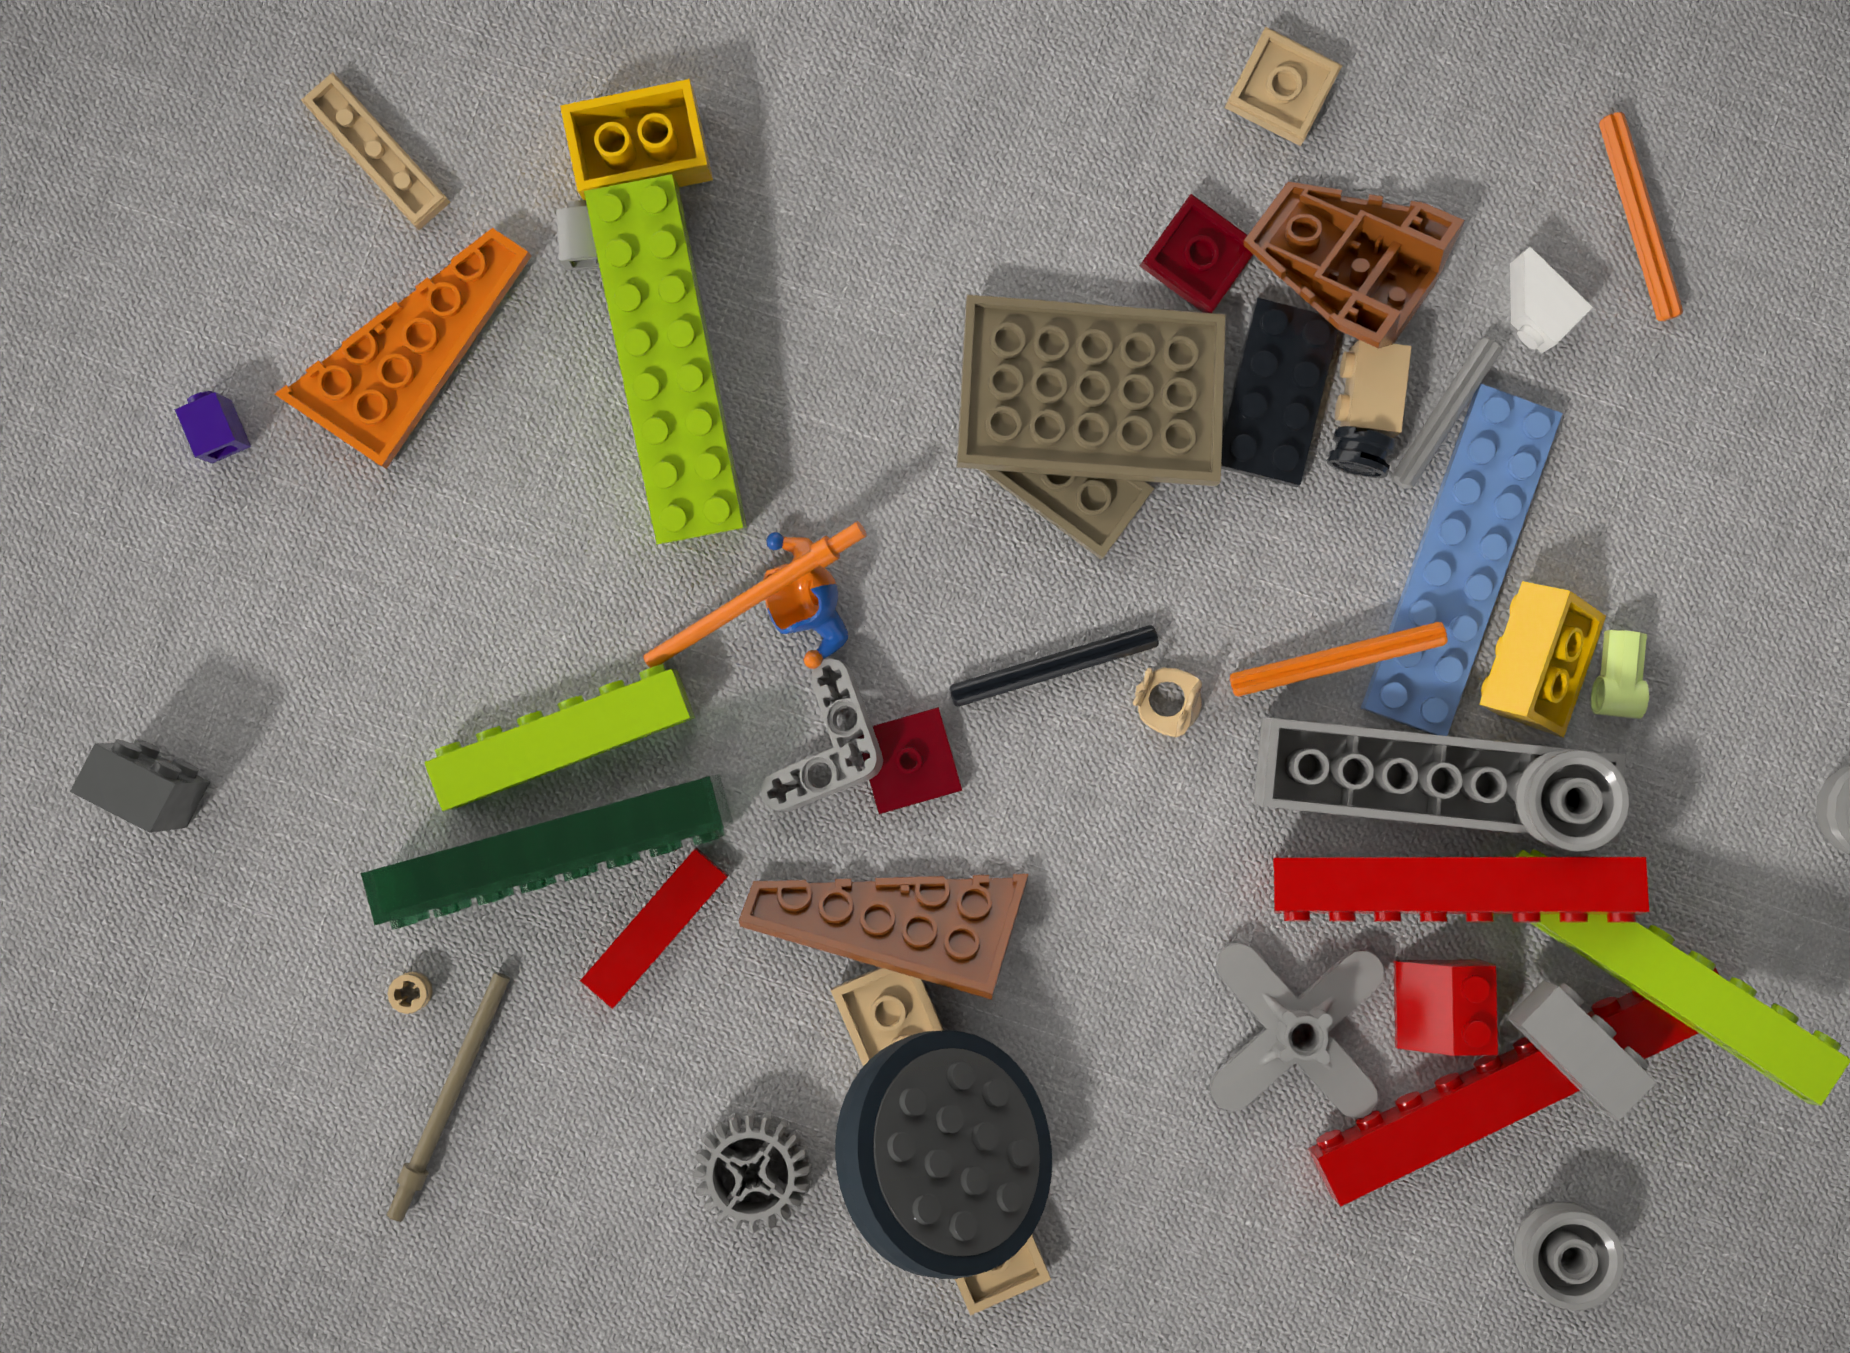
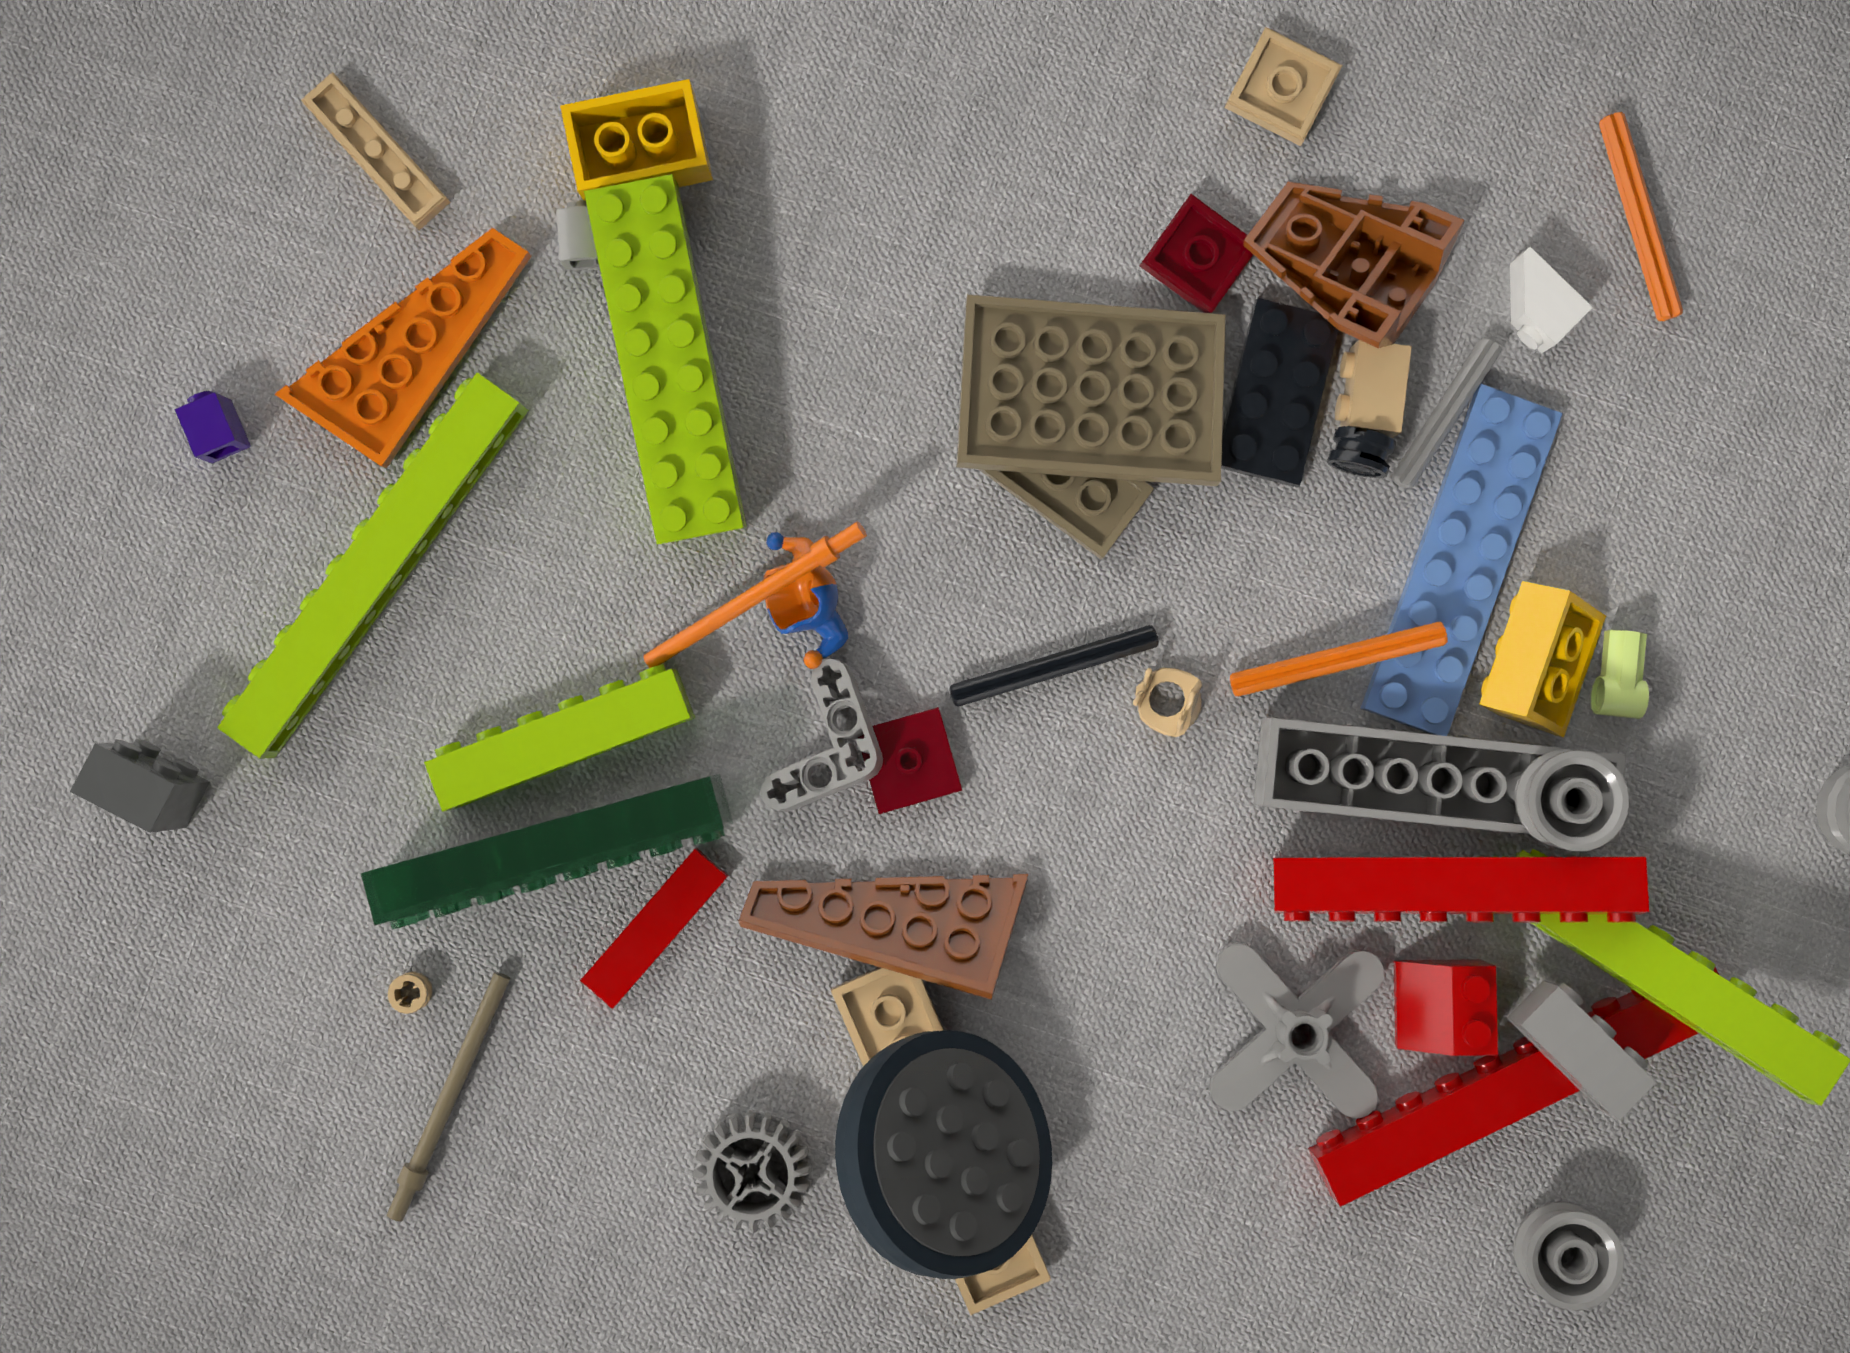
(372, 567): none -> lime brick

